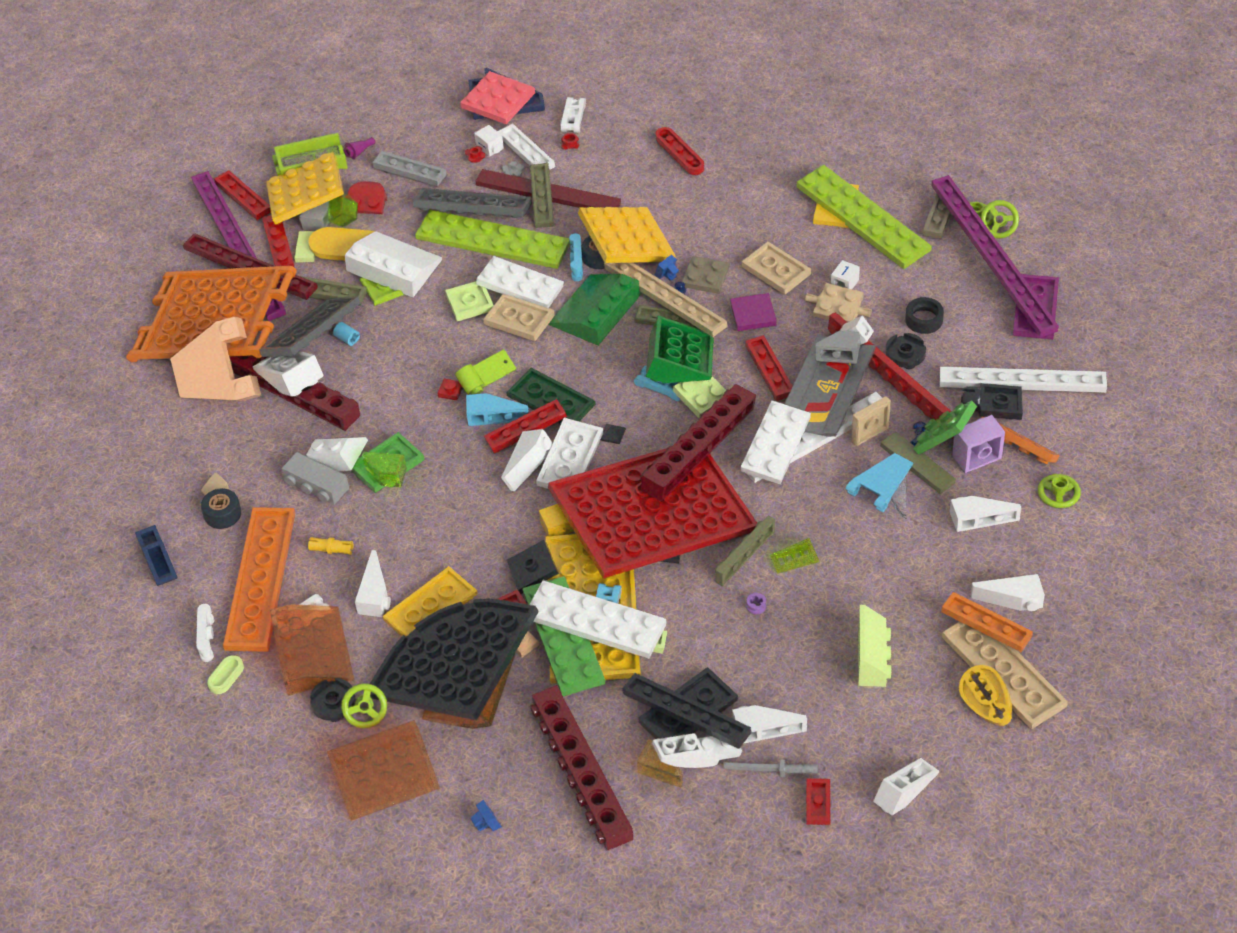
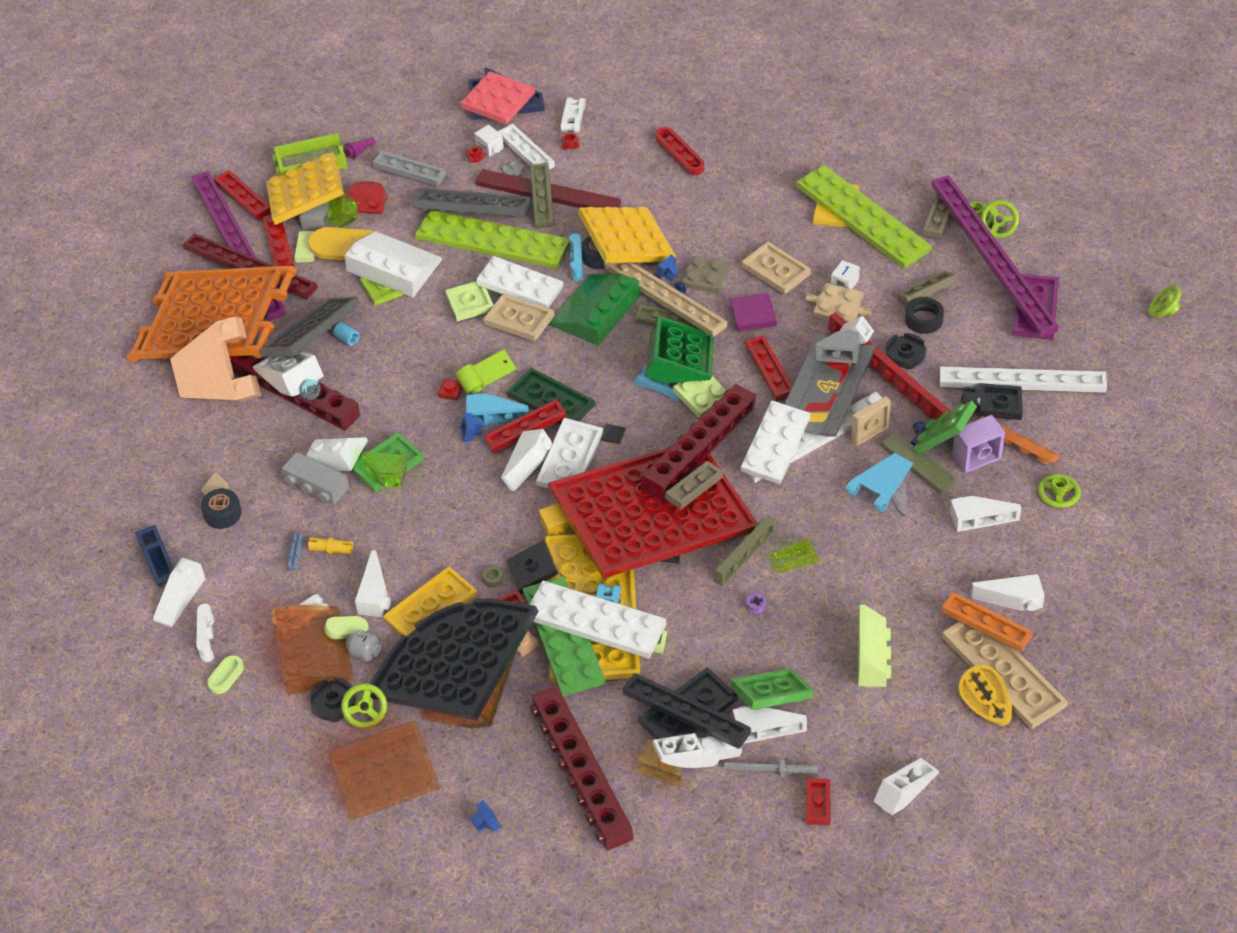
(179, 590): none -> white slope
(259, 579): orange plate -> none
(295, 551): none -> sand blue axle
(309, 389): none -> clear light blue tile
(331, 289): olive plate -> none
(343, 626): none -> yellowish green tile
(363, 645): none -> light grey head
(470, 427): none -> blue tile
(492, 576): none -> olive tile
(693, 485): none -> dark tan plate
(771, 689): none -> bright green plate
(927, 287): none -> dark tan plate
(1168, 304): none -> lime piece

